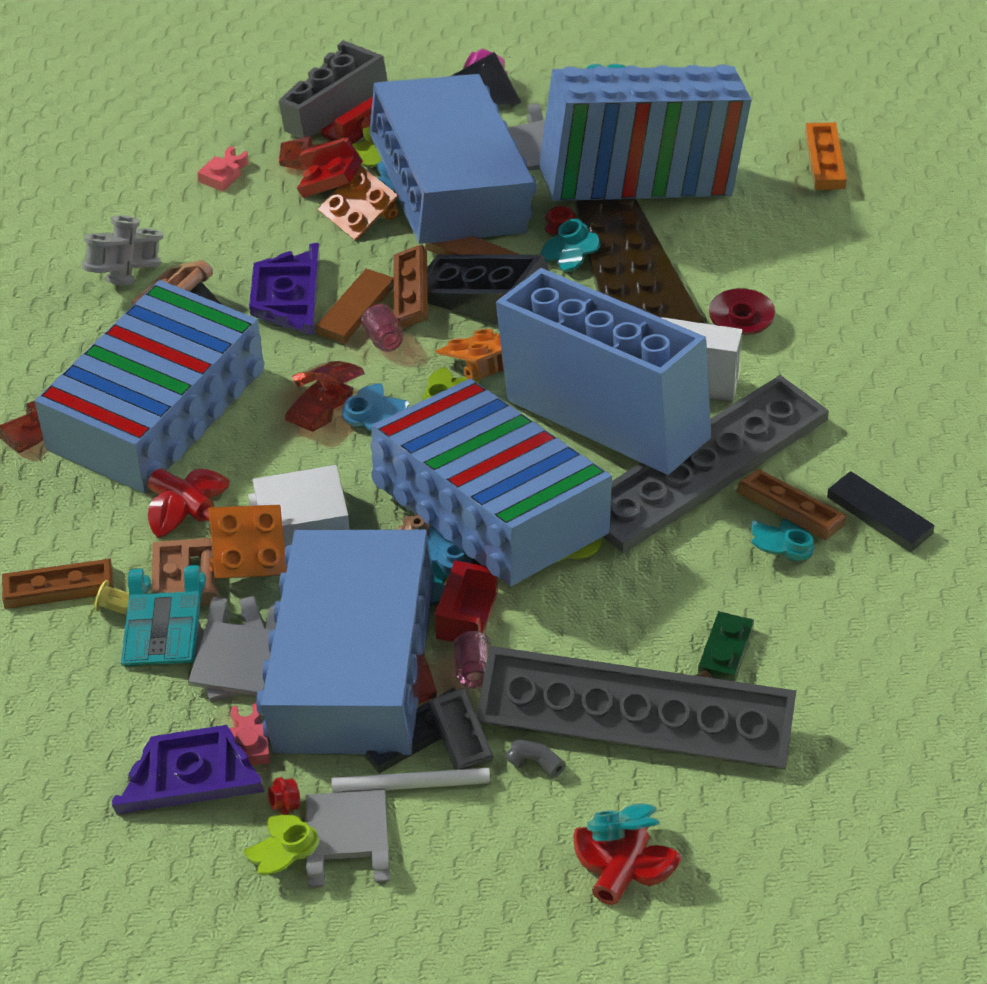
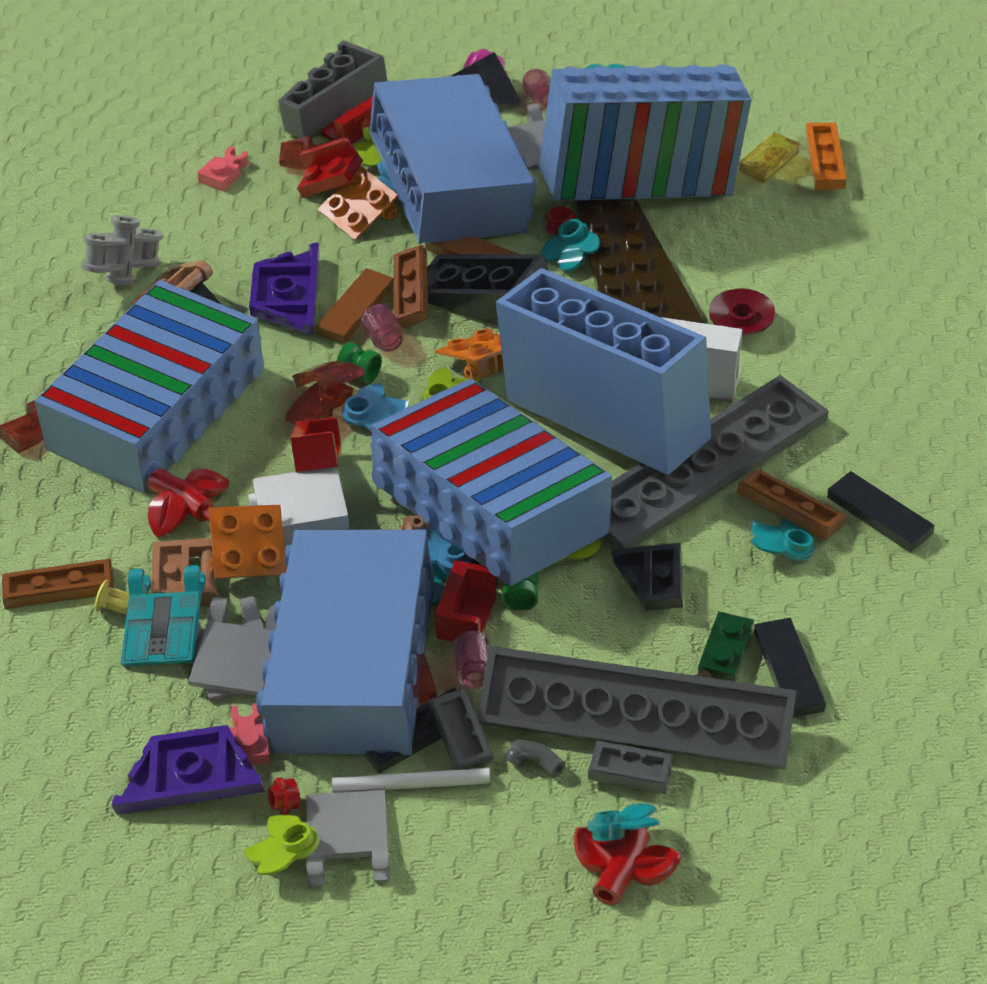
(316, 444): none -> red panel
(368, 360): none -> green wheel
(522, 594): none -> green wheel
(536, 86): none -> clear pink brick
(630, 767): none -> dark grey plate
(653, 574): none -> black wing
(769, 157): none -> clear yellow plate
(789, 664): none -> black tile

